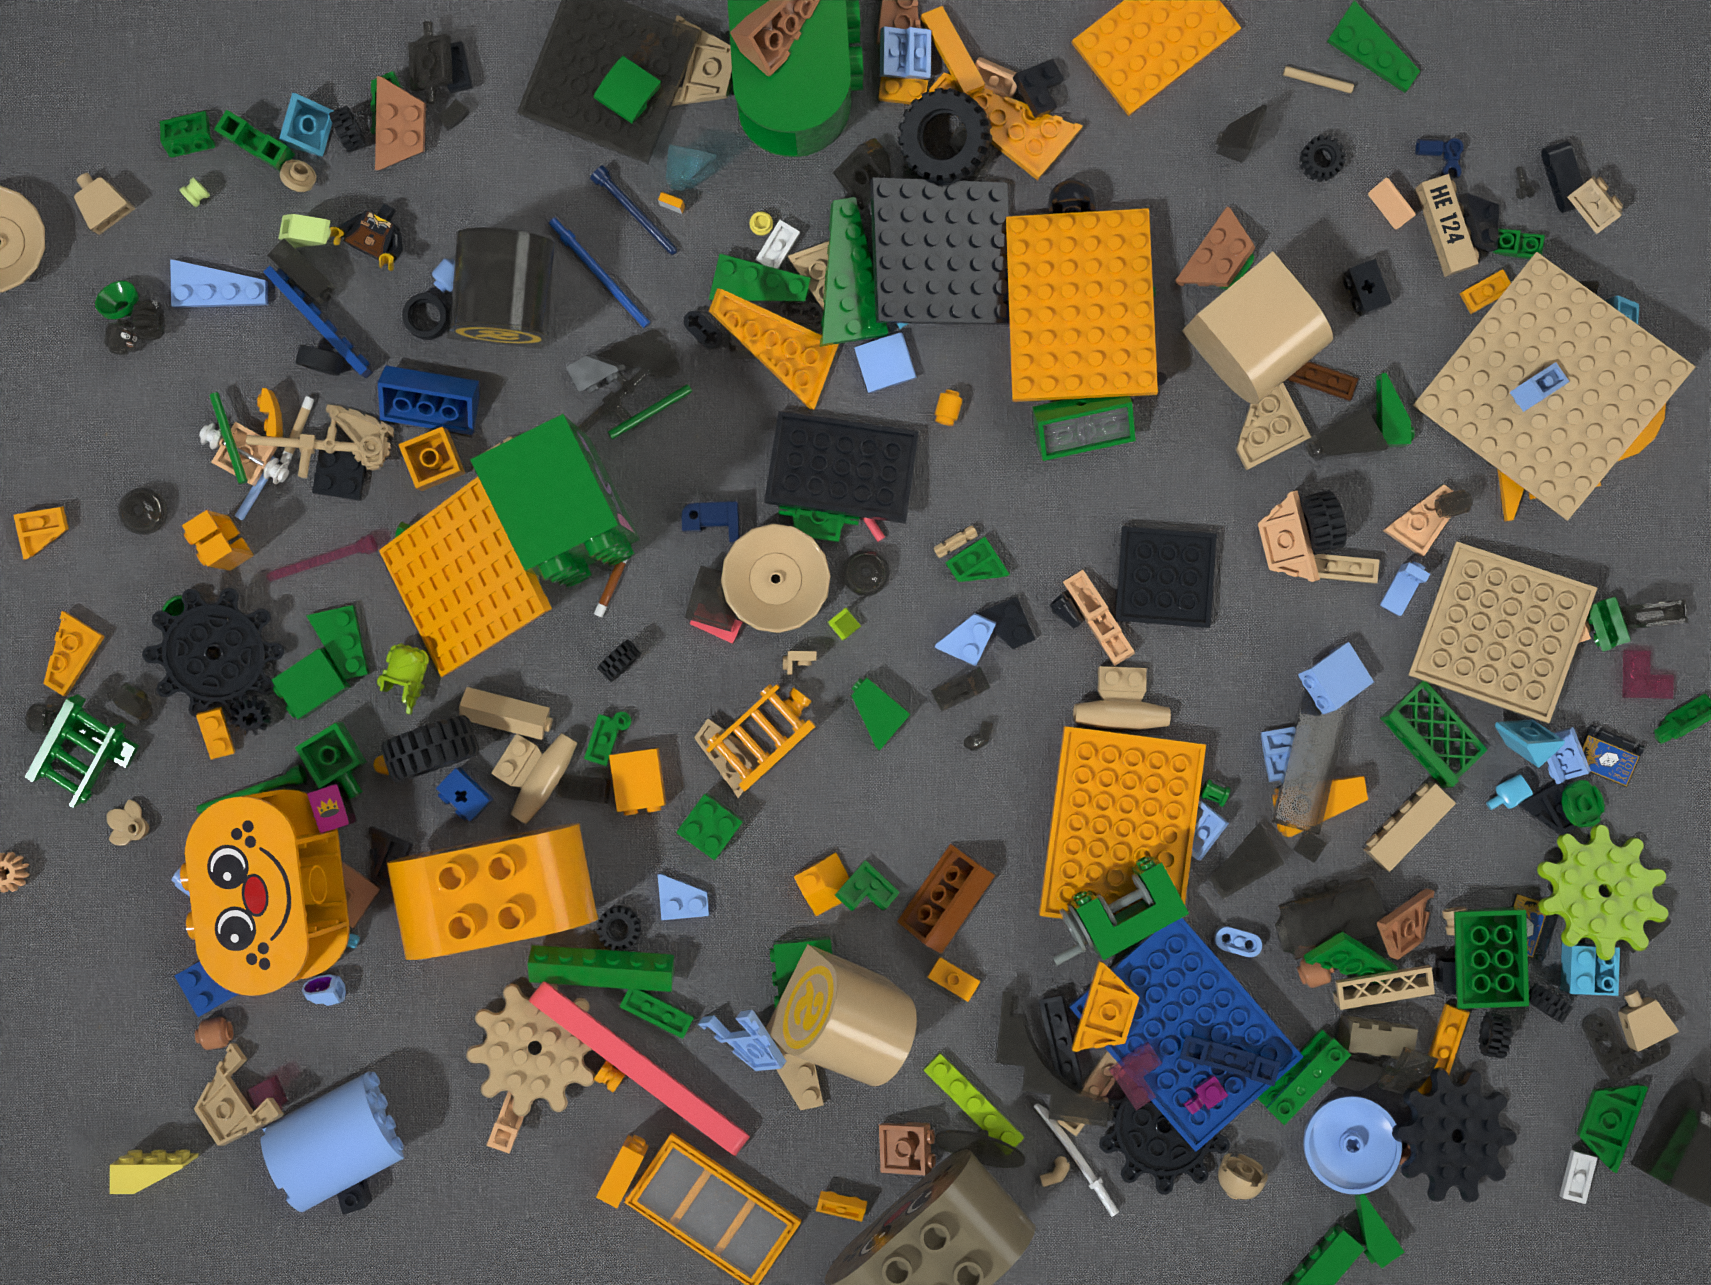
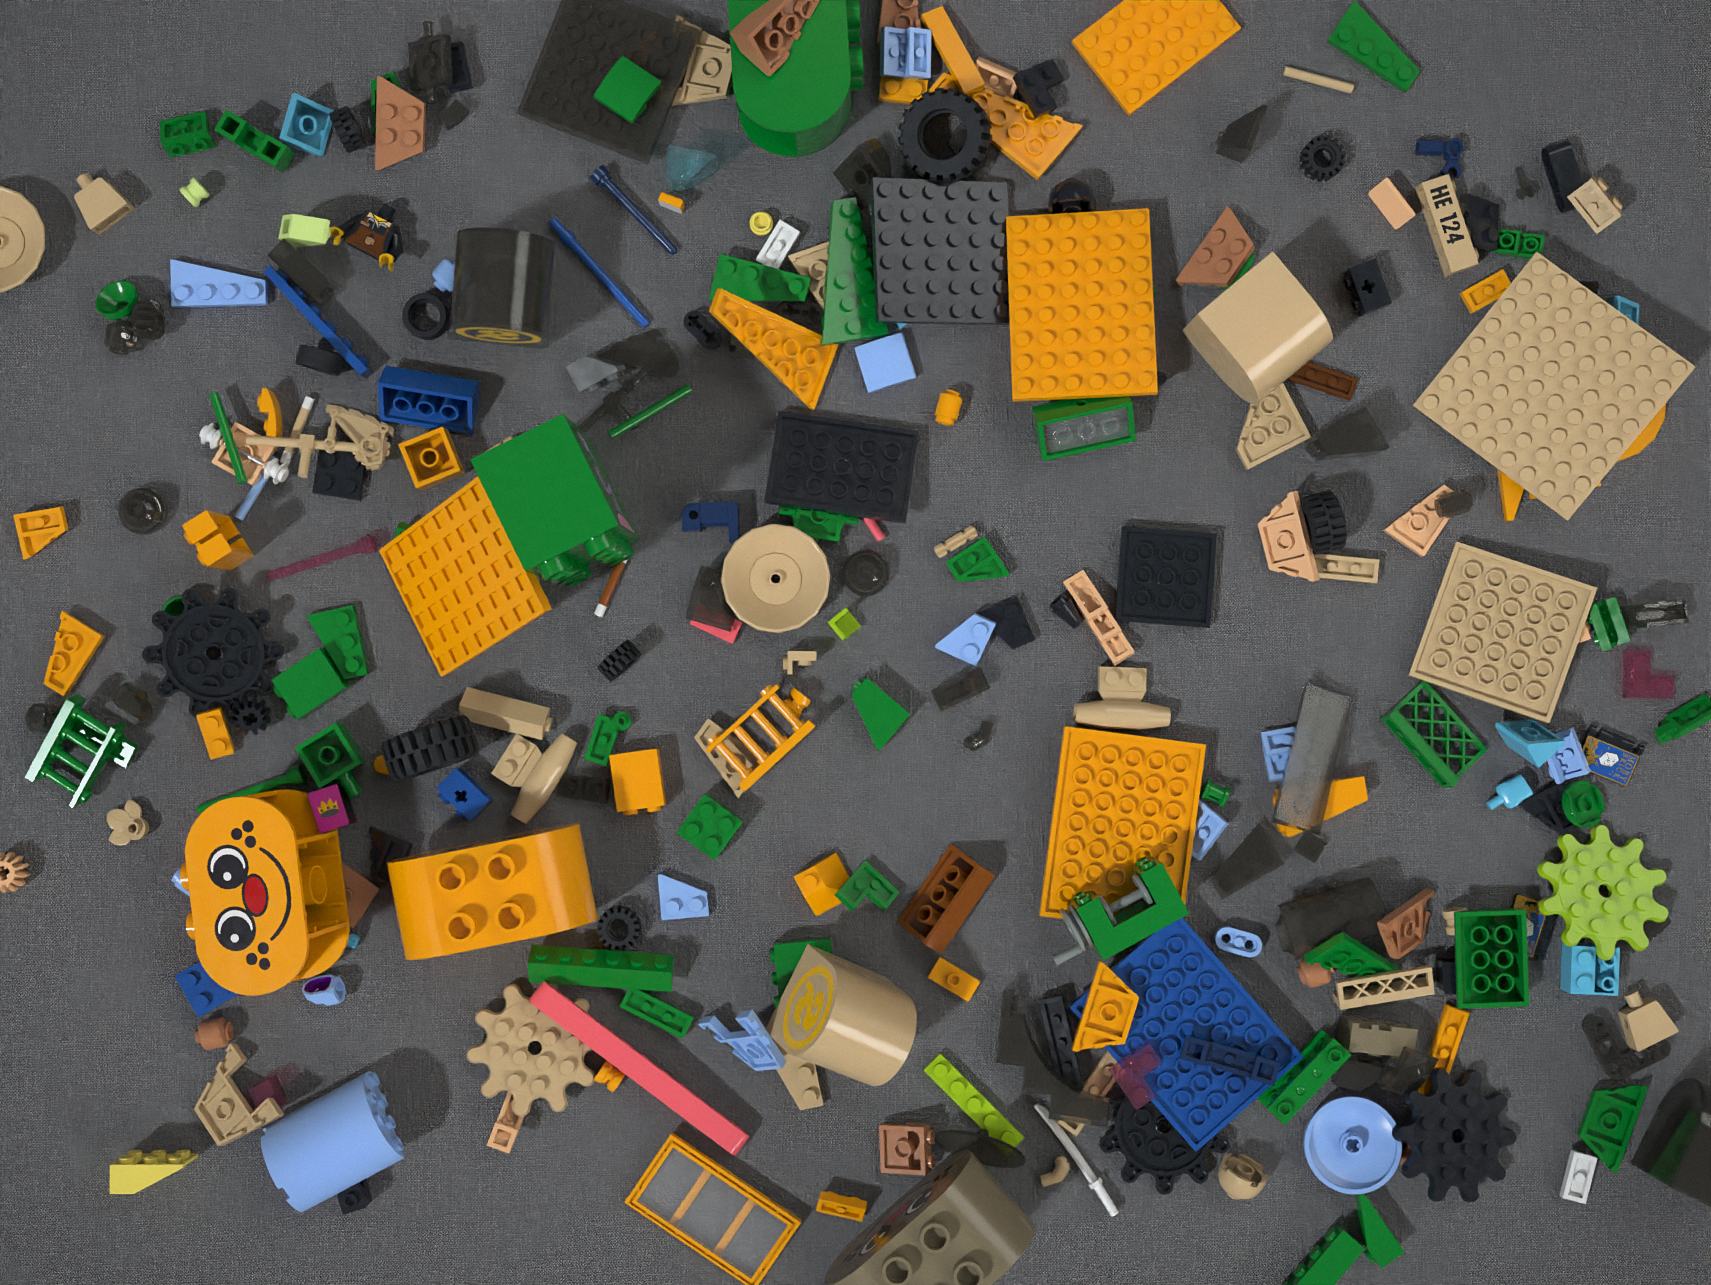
(298, 175): tan plate -> none
(405, 669): lime helmet -> none
(623, 1170): light orange brick -> none
(1208, 1093): magenta plate -> none
(1336, 678): light blue panel -> none
(1391, 415): green slope -> none
(1403, 587): light blue bracket -> none
(1408, 826): tan brick -> none
(1495, 1035): black tyre -> none
(1539, 387): light blue slope -> none
(1549, 1003): black tyre -> none

